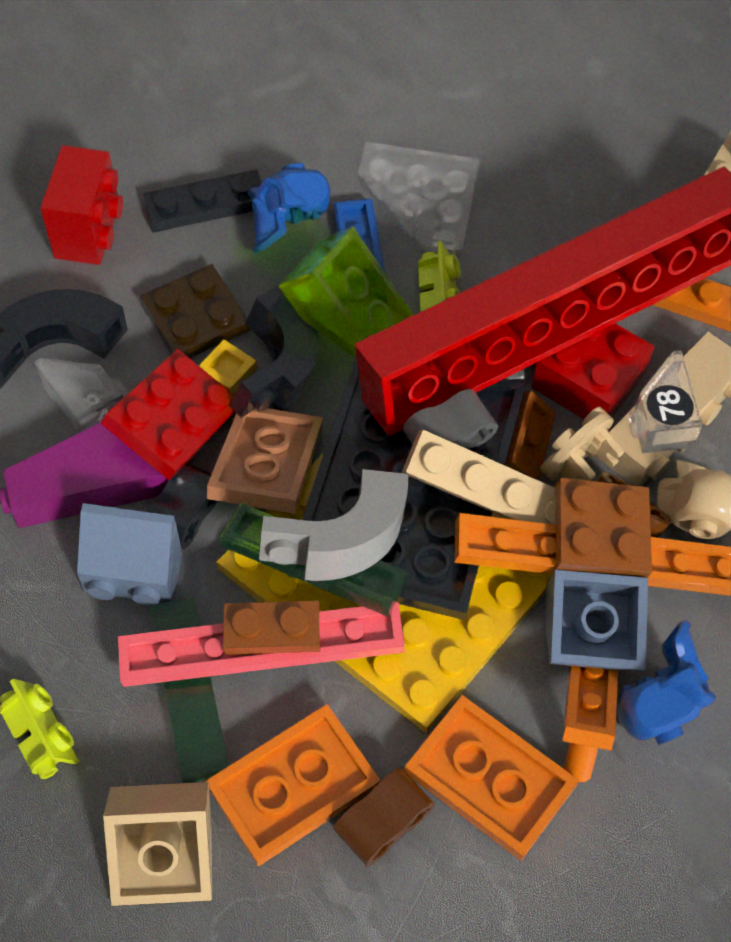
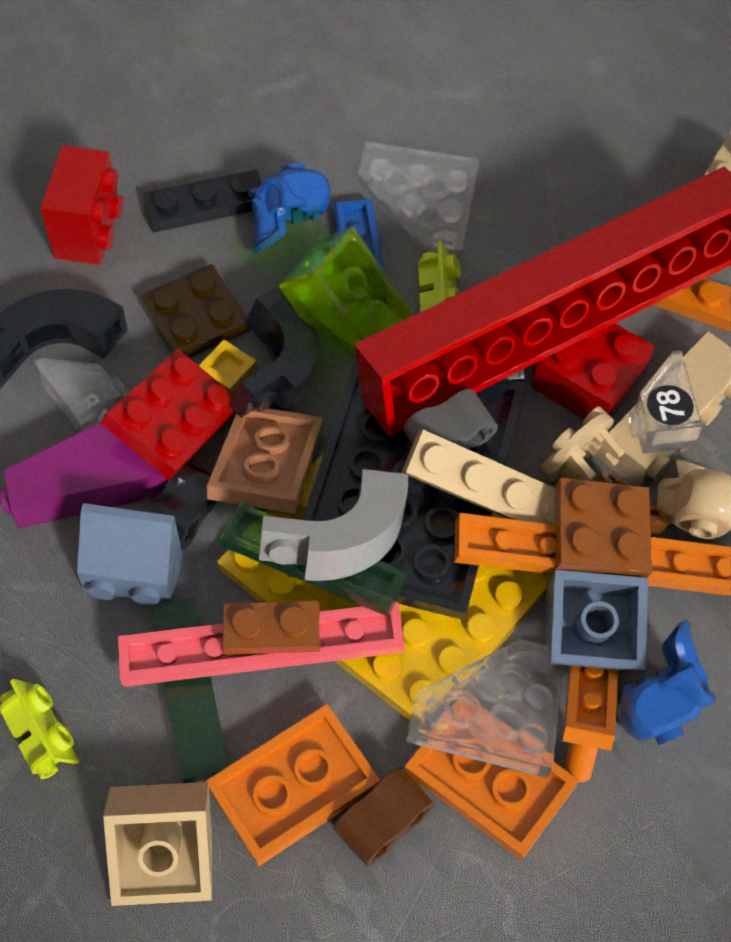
(494, 710): none -> clear plate
(530, 436): dark orange plate -> none

